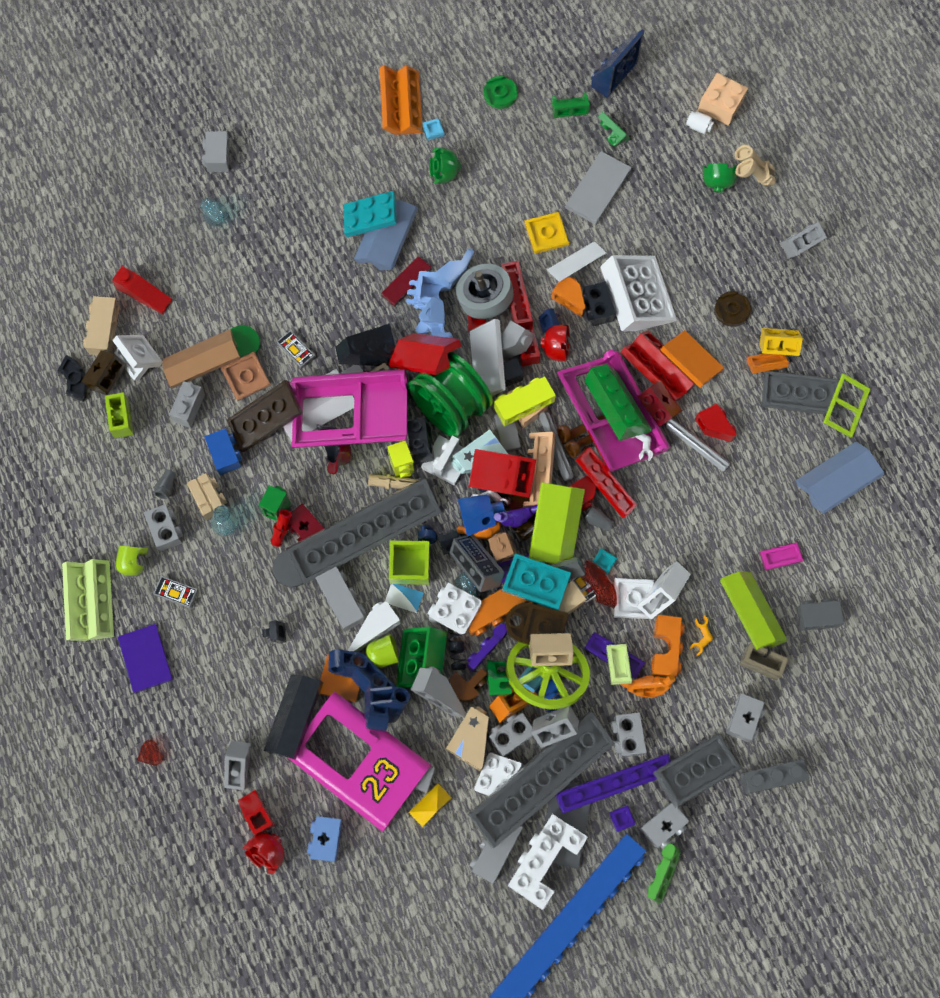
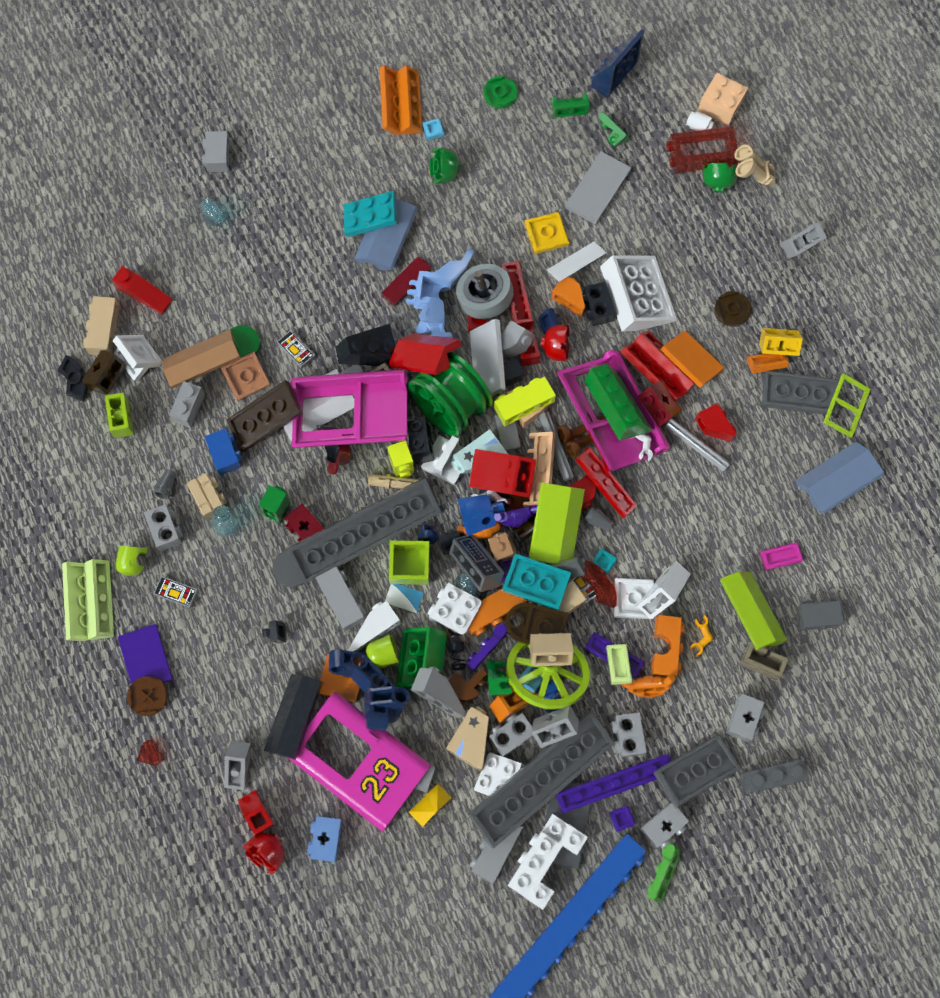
(147, 695): none -> reddish brown tile
(280, 528): red pin -> none
(693, 163): none -> clear red piece

